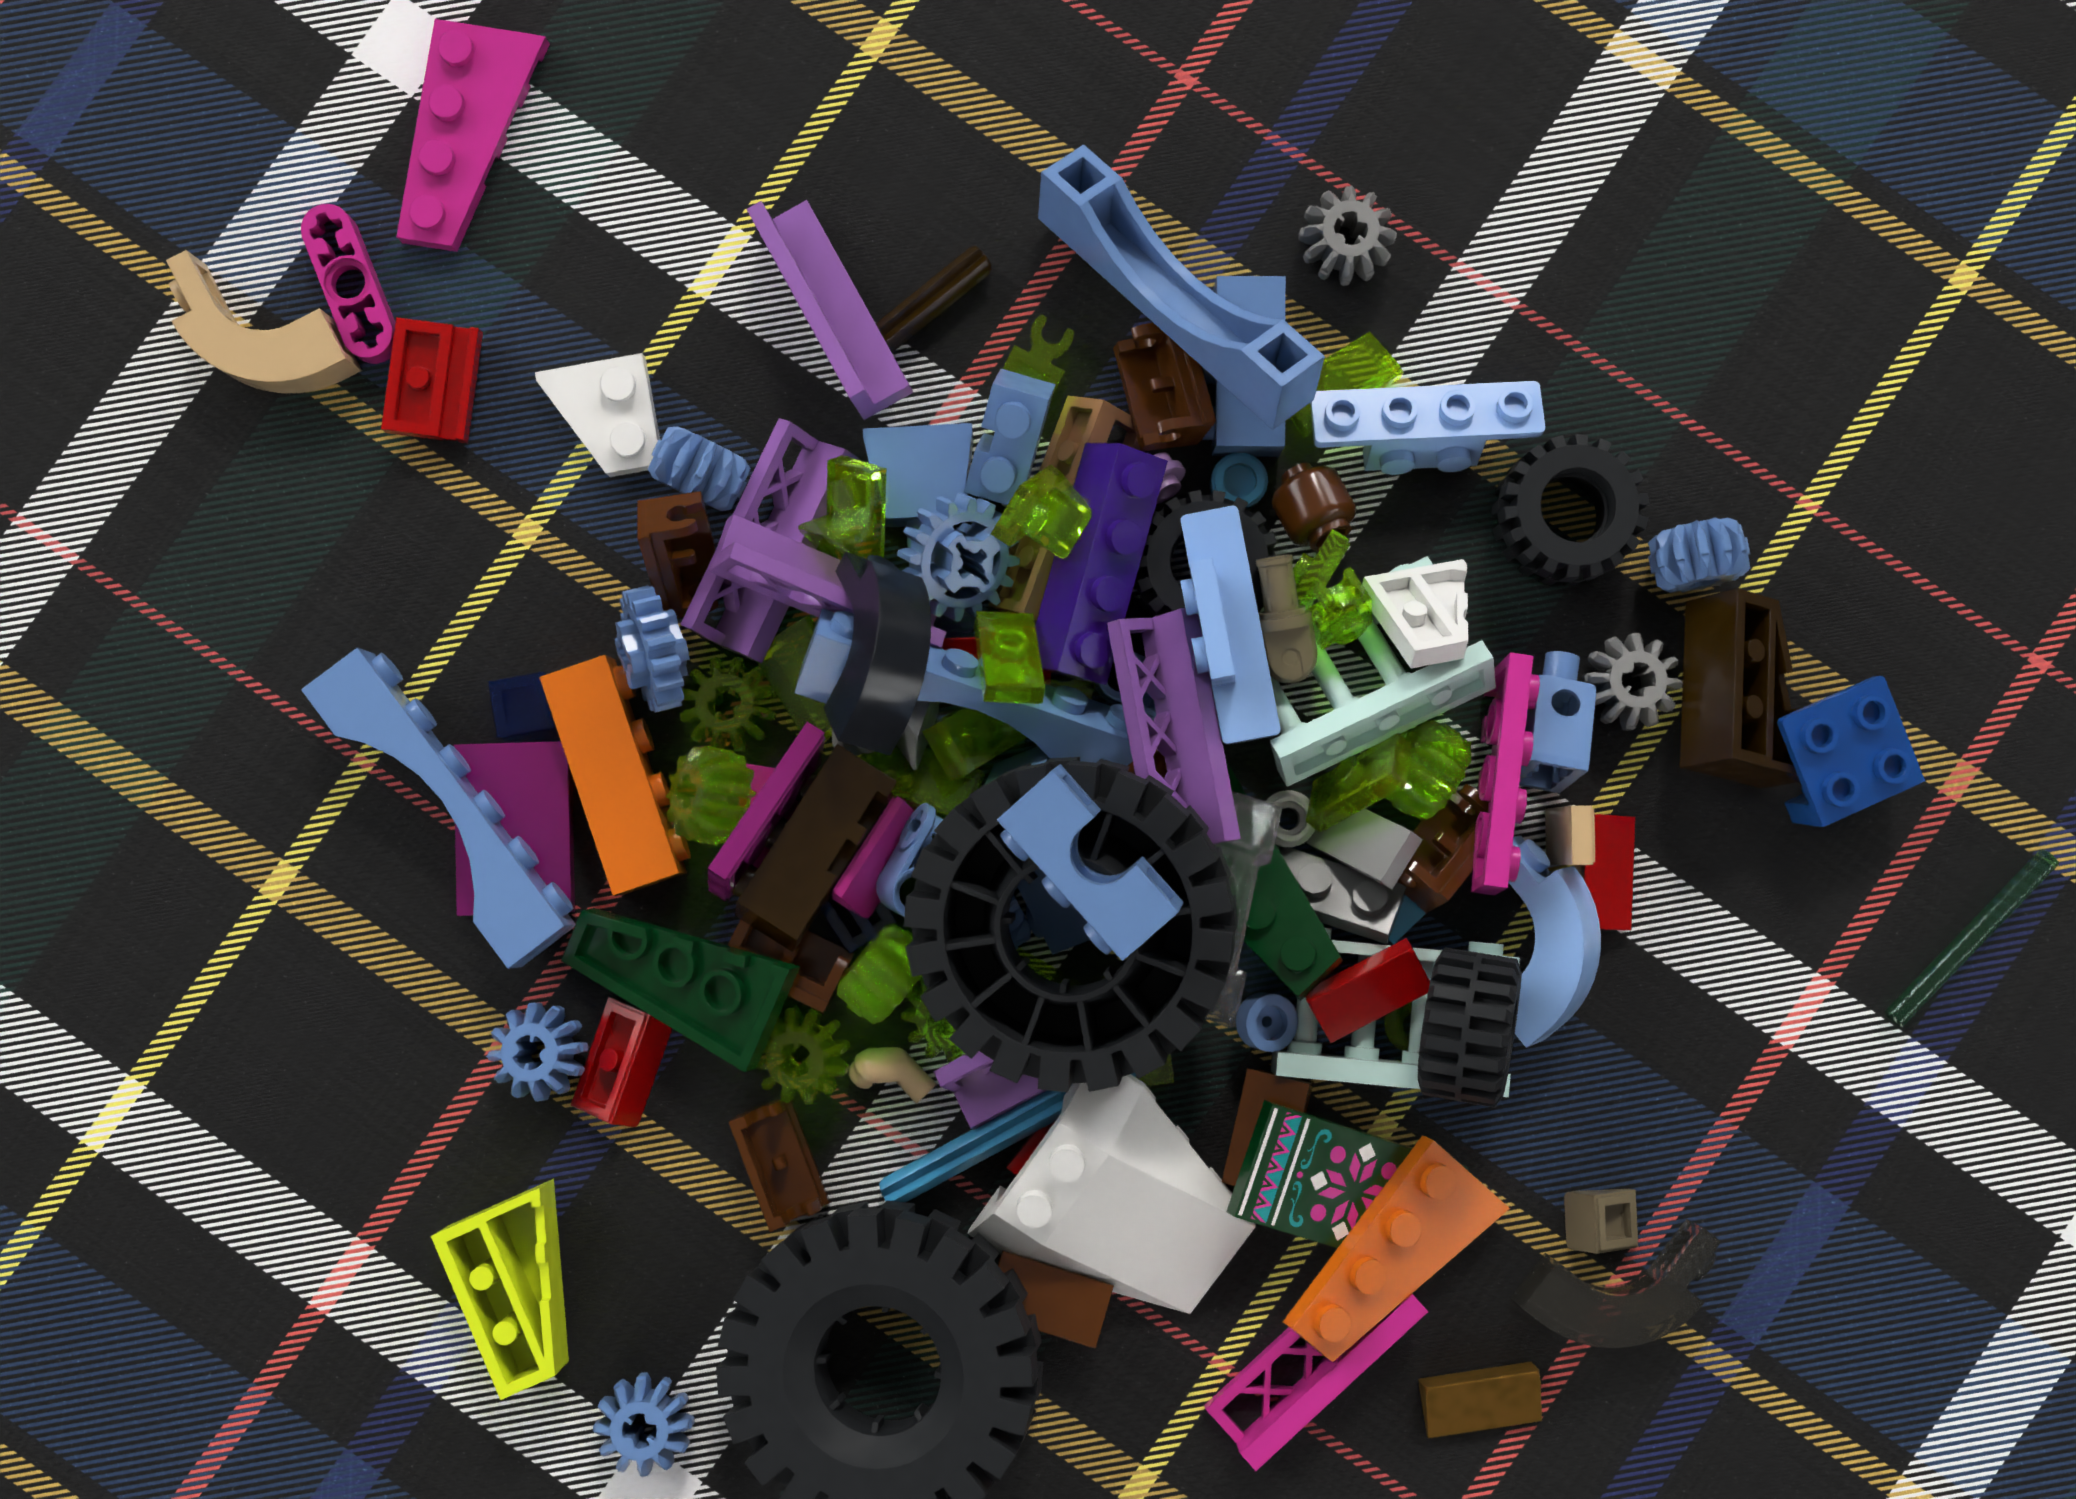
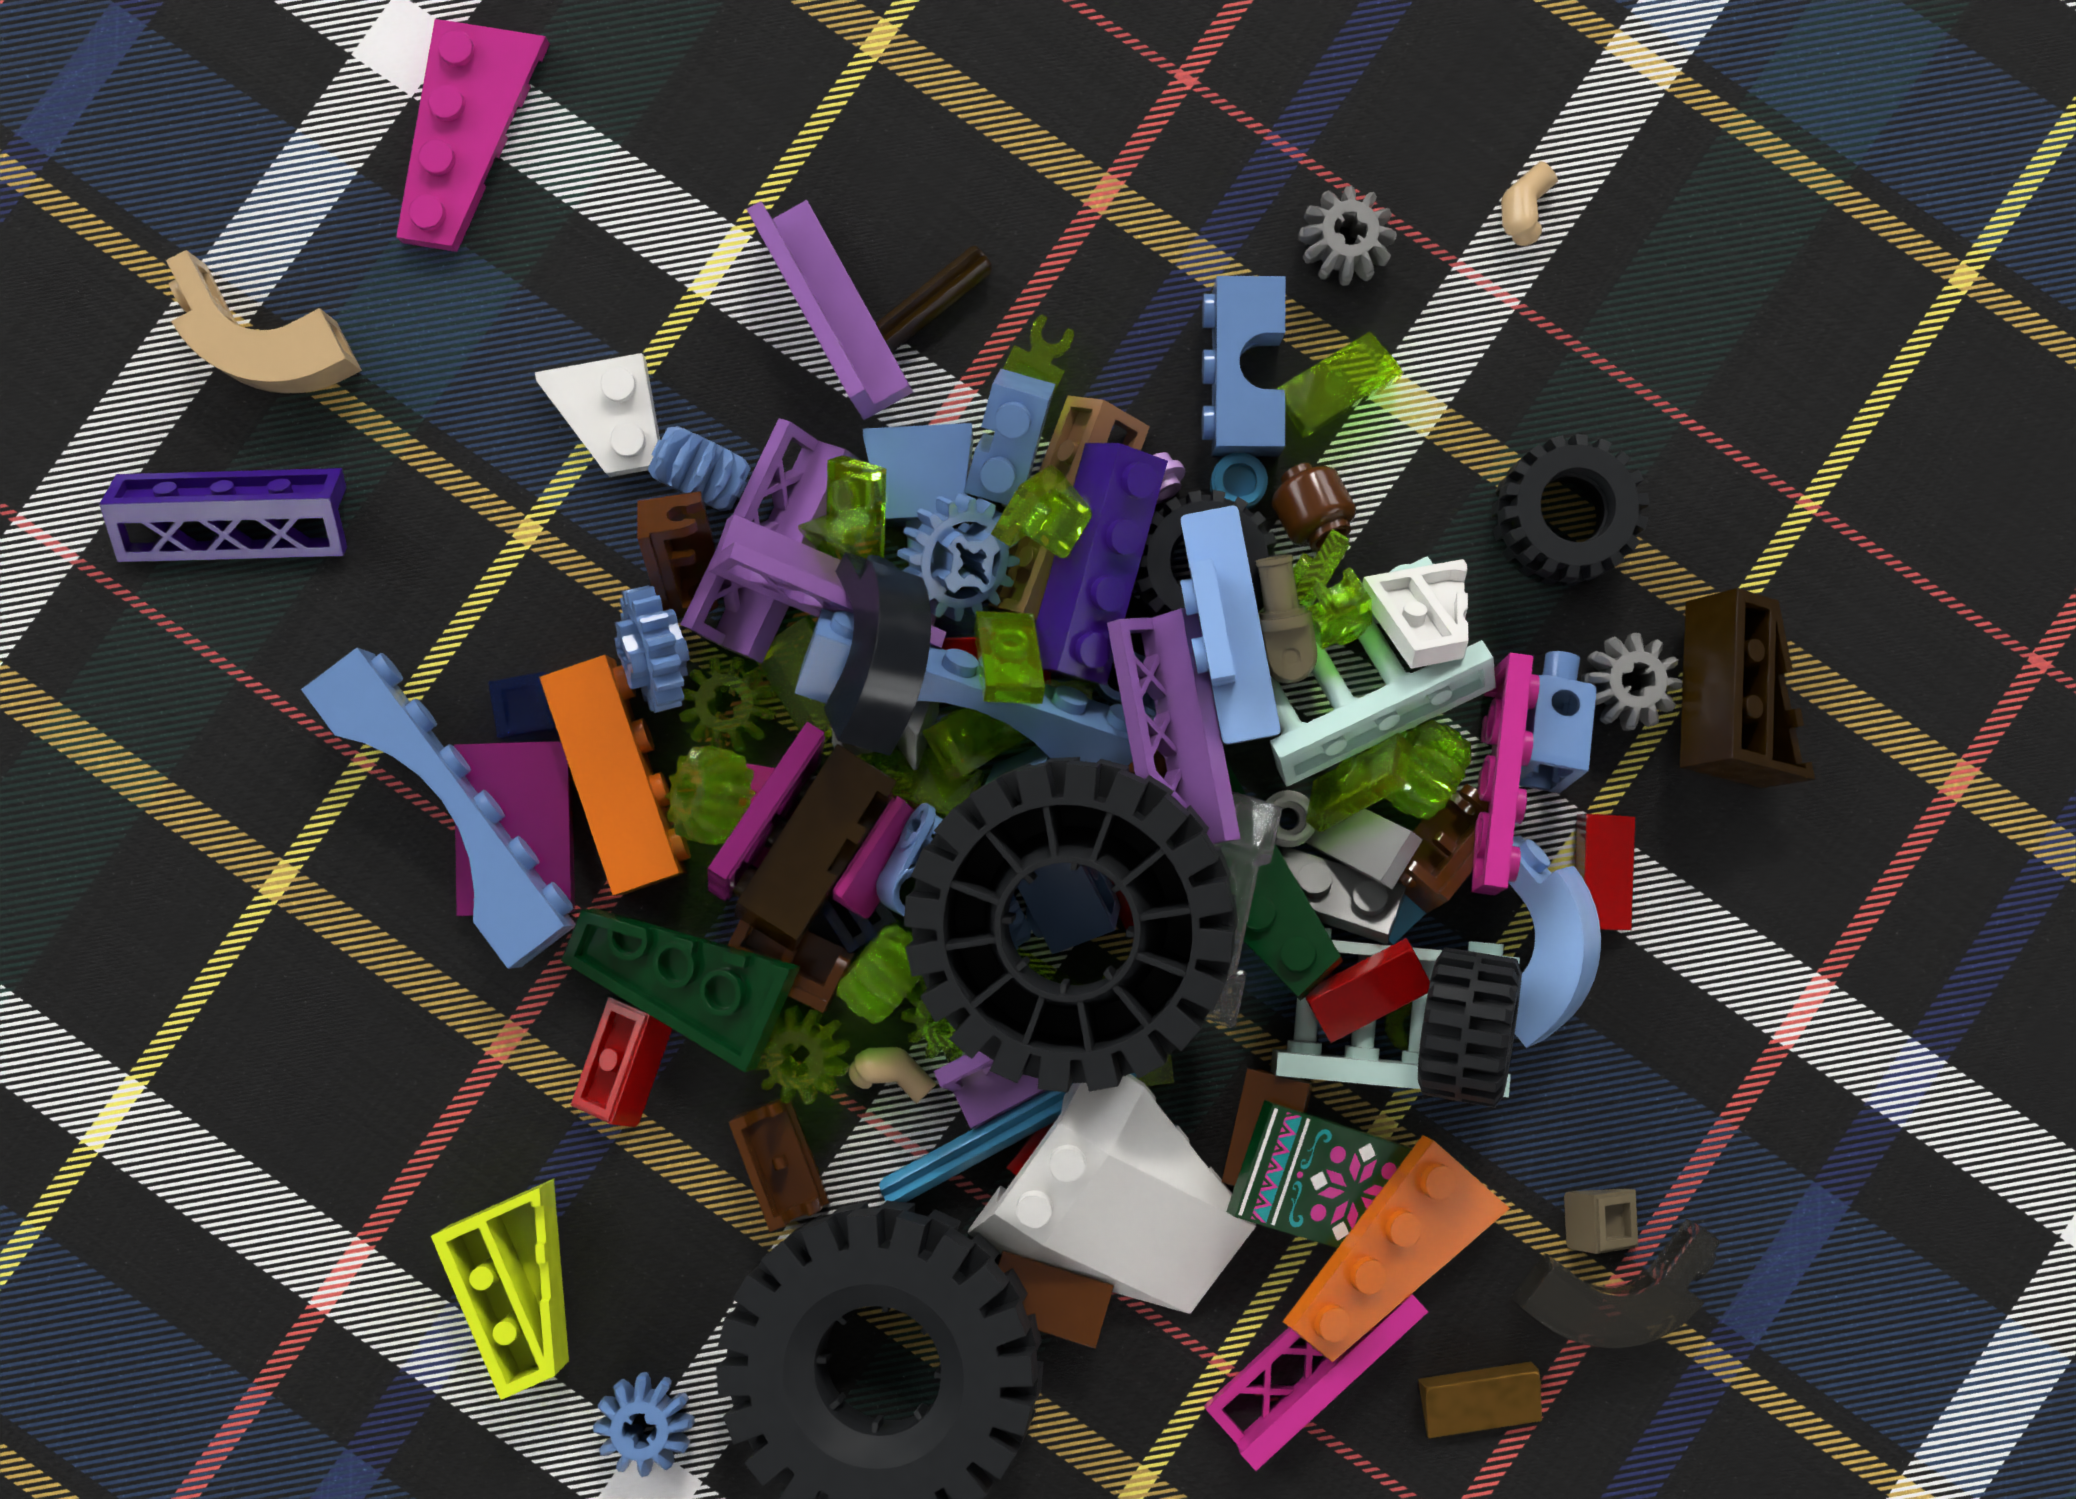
(220, 498): none -> dark purple fence
(349, 241): dark pink beam -> none
(431, 380): red plate -> none
(519, 1045): medium blue gear -> none
(1118, 908): medium blue arch -> none
(1163, 390): reddish brown hinge -> none
(1249, 354): medium blue arch -> none
(1266, 1021): medium blue tile -> none
(1426, 424): light blue bracket -> none
(1521, 206): none -> tan arm
(1570, 835): tan tile -> none
(1699, 555): medium blue gear -> none
(1848, 753): blue bracket -> none
(1971, 937): clear green bar -> none

